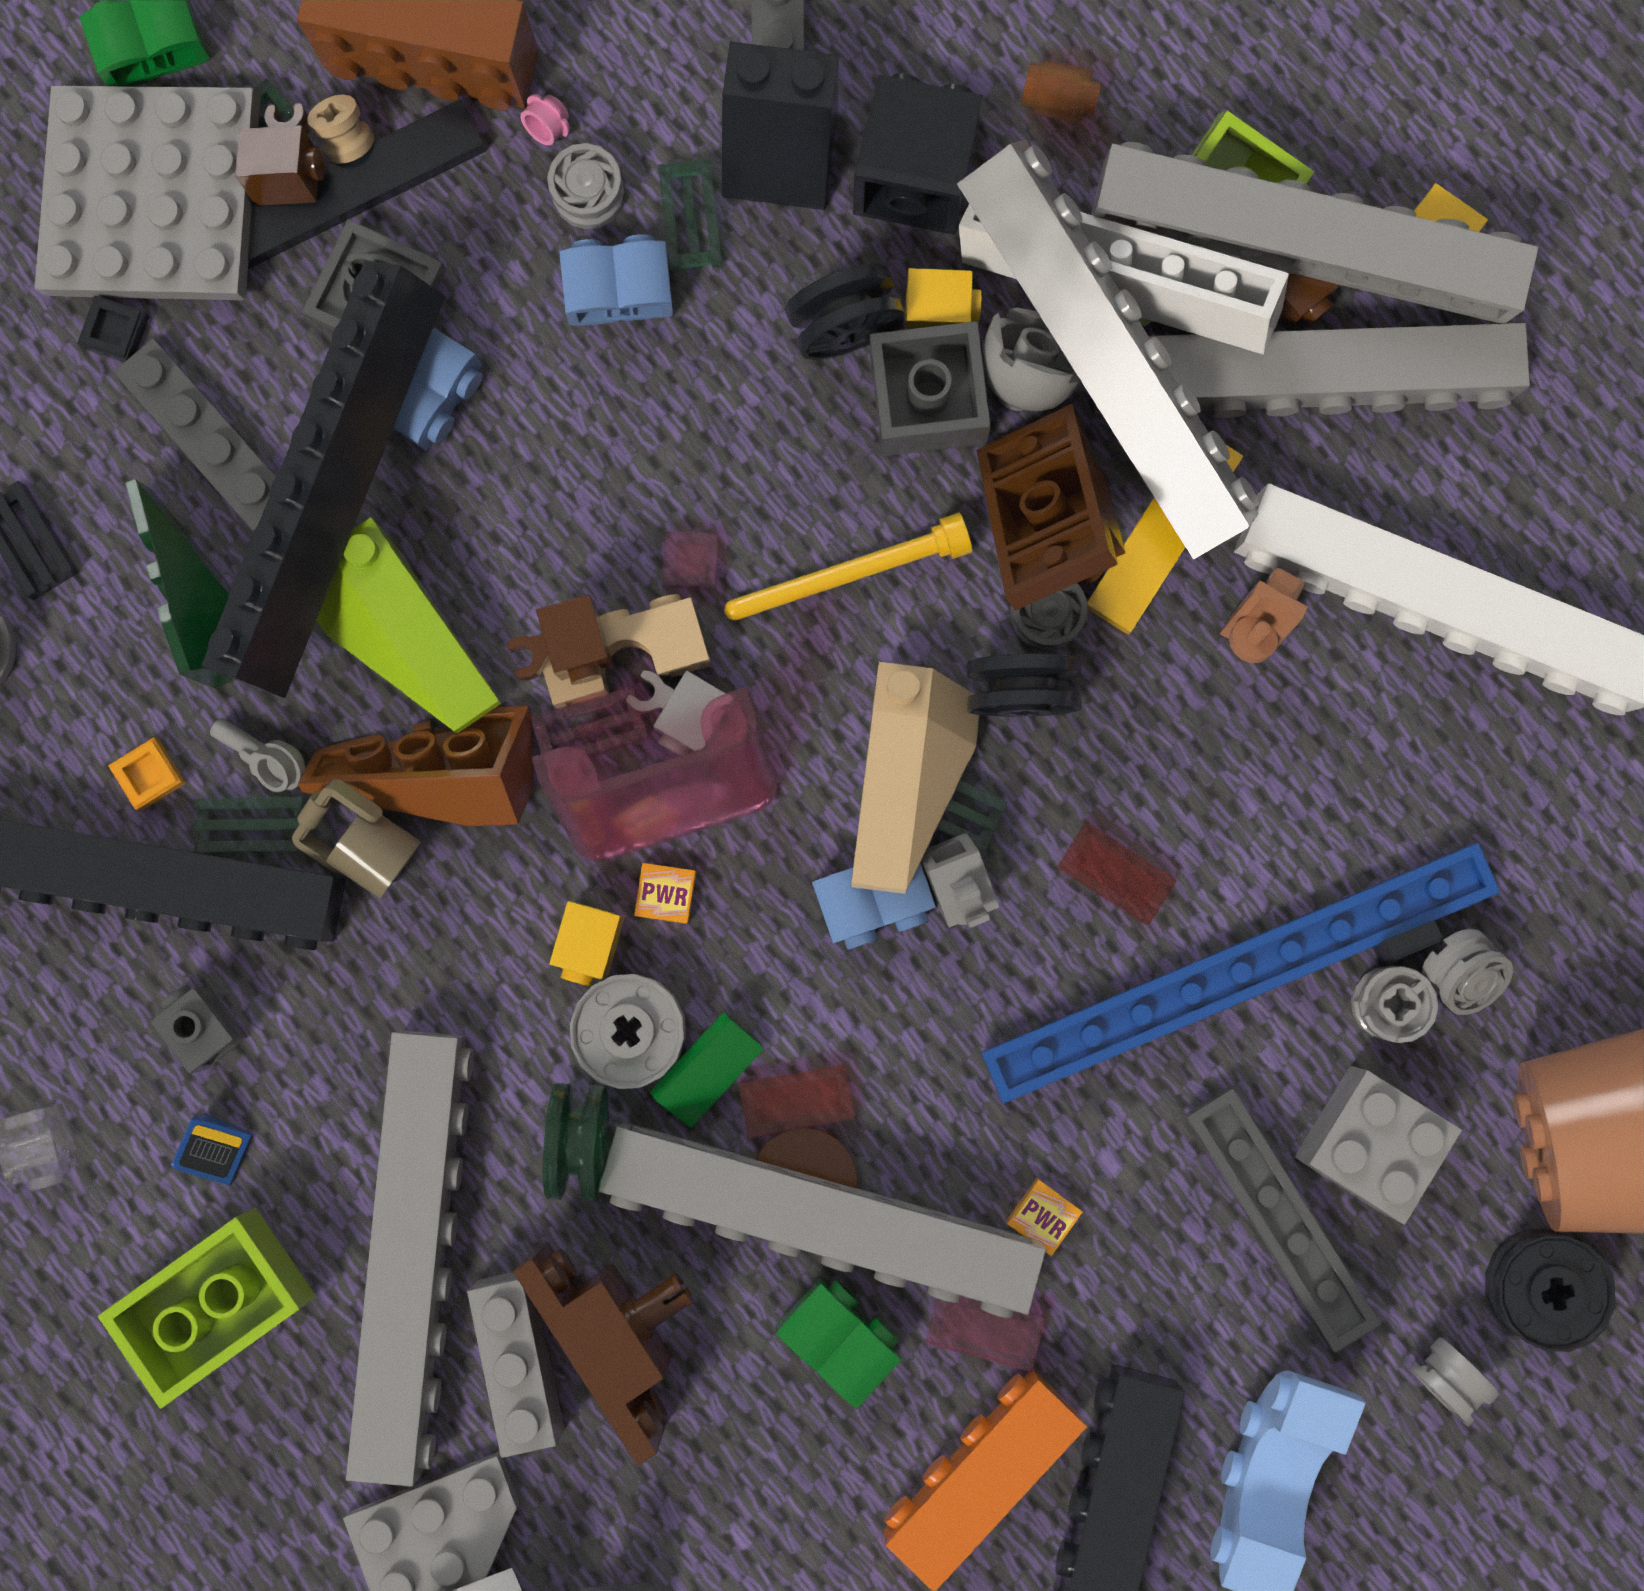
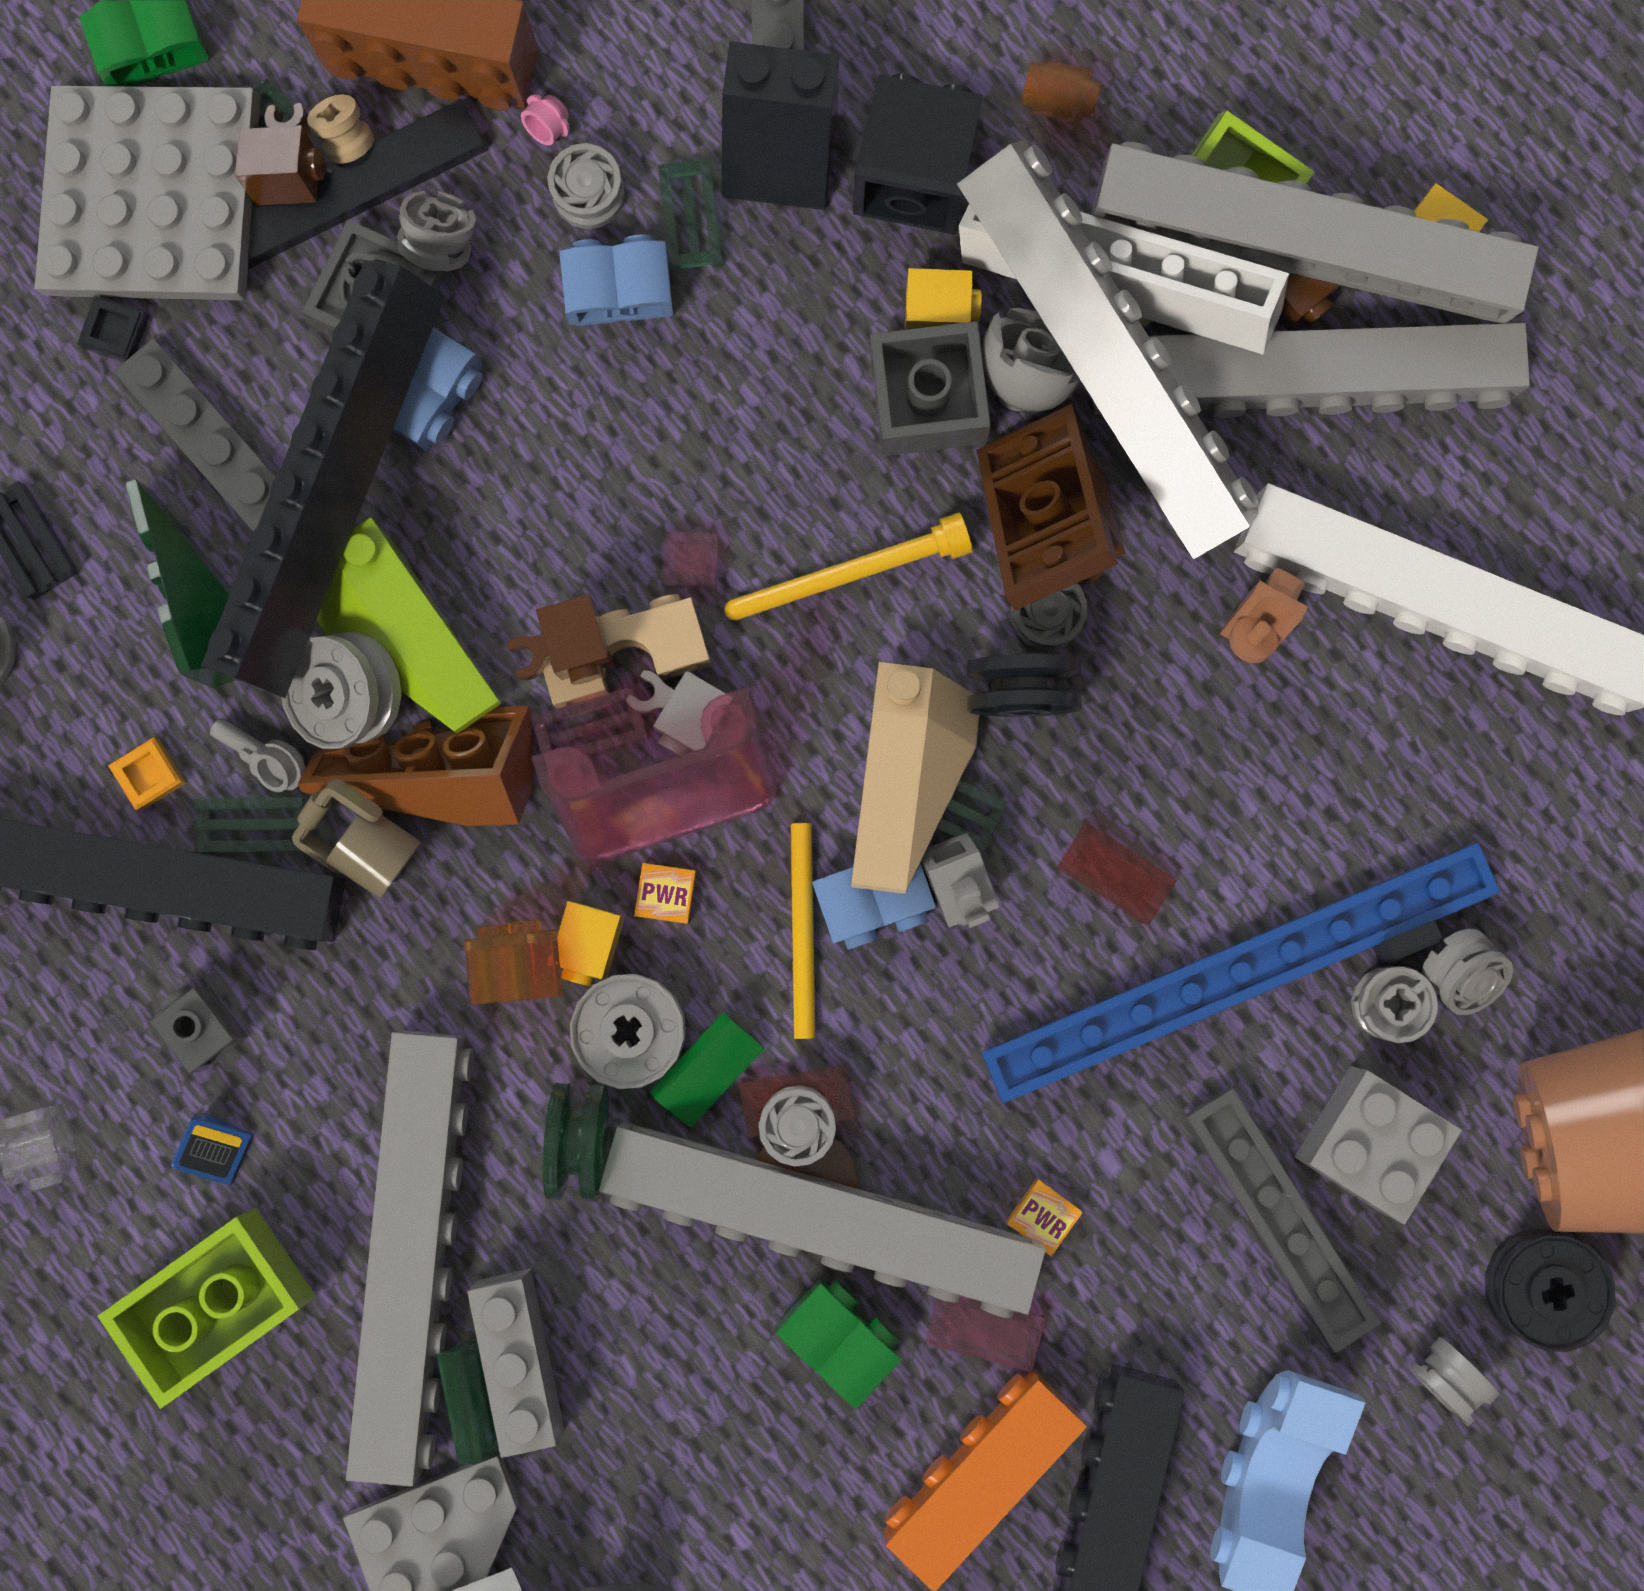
(343, 691): none -> light grey wheel
(435, 231): none -> light grey wheel
(467, 1402): none -> clear green tile
(513, 963): none -> clear orange brick
(609, 1339): reddish brown brick -> none
(797, 1125): none -> light grey wheel
(802, 931): none -> yellow bar
(844, 311): black wheel -> none
(1140, 572): yellow tile -> none

